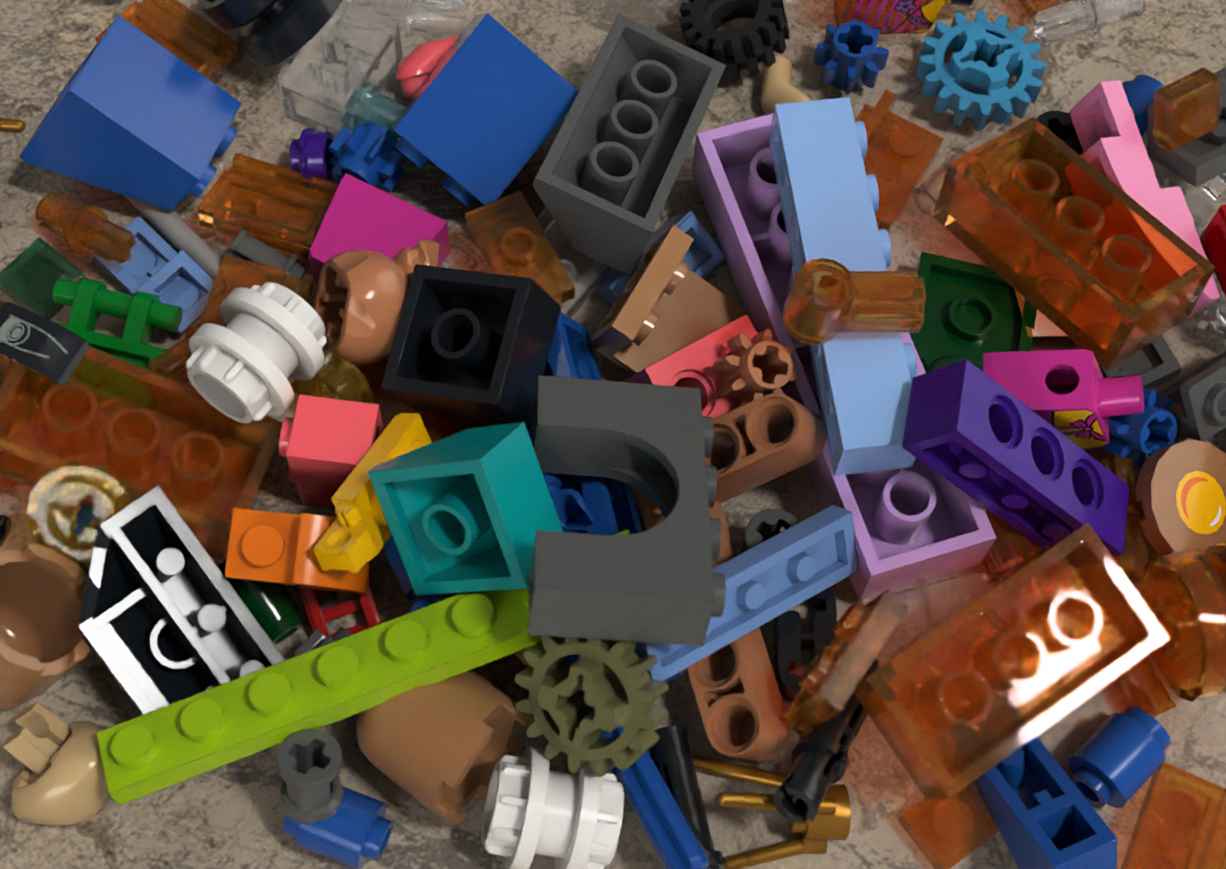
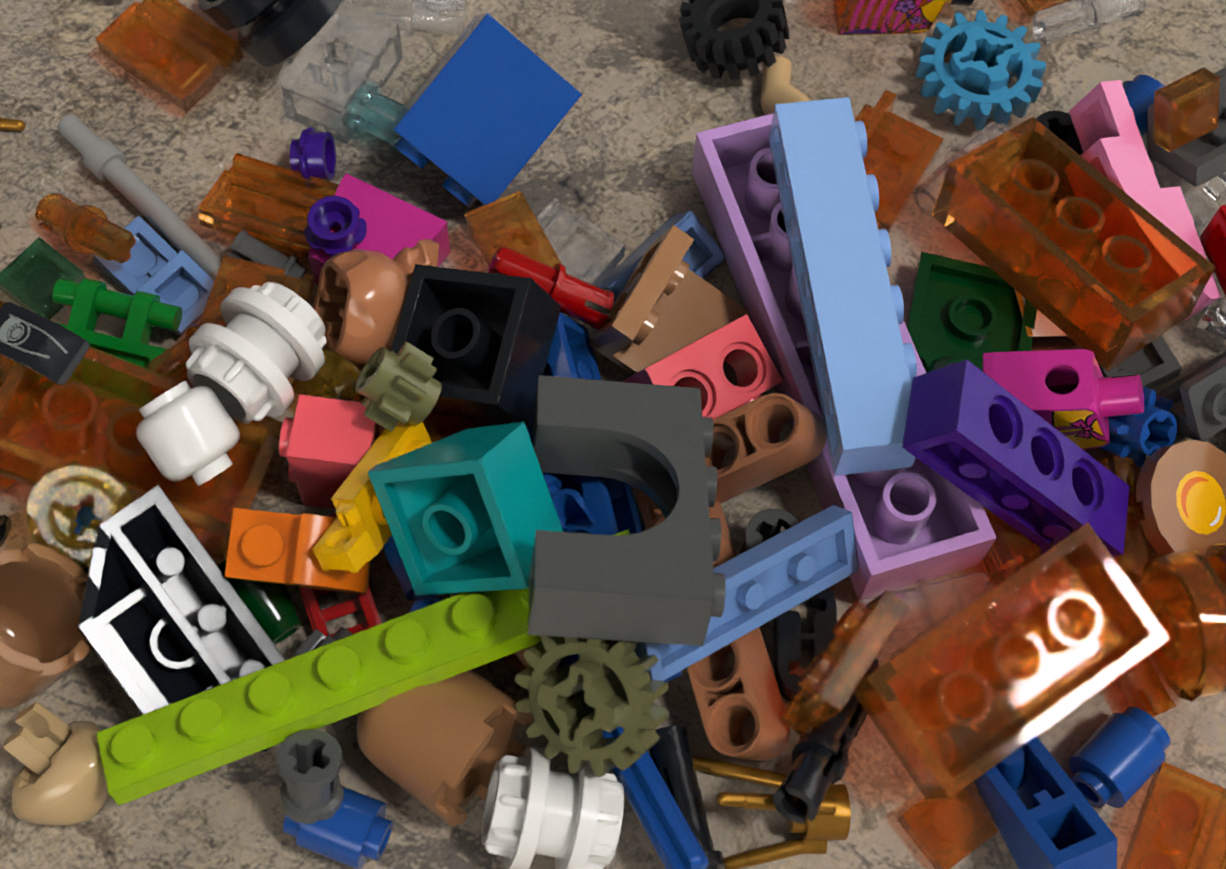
(136, 122): blue slope -> none
(188, 433): none -> white head
(334, 212): none -> dark purple plate
(367, 155): blue gear -> none
(398, 386): none -> olive gear
(420, 62): coral arm -> none
(562, 287): none -> red axle
(625, 142): dark grey slope -> none
(755, 367): nougat gear -> none
(850, 56): blue gear -> none
(854, 300): clear orange piece -> none

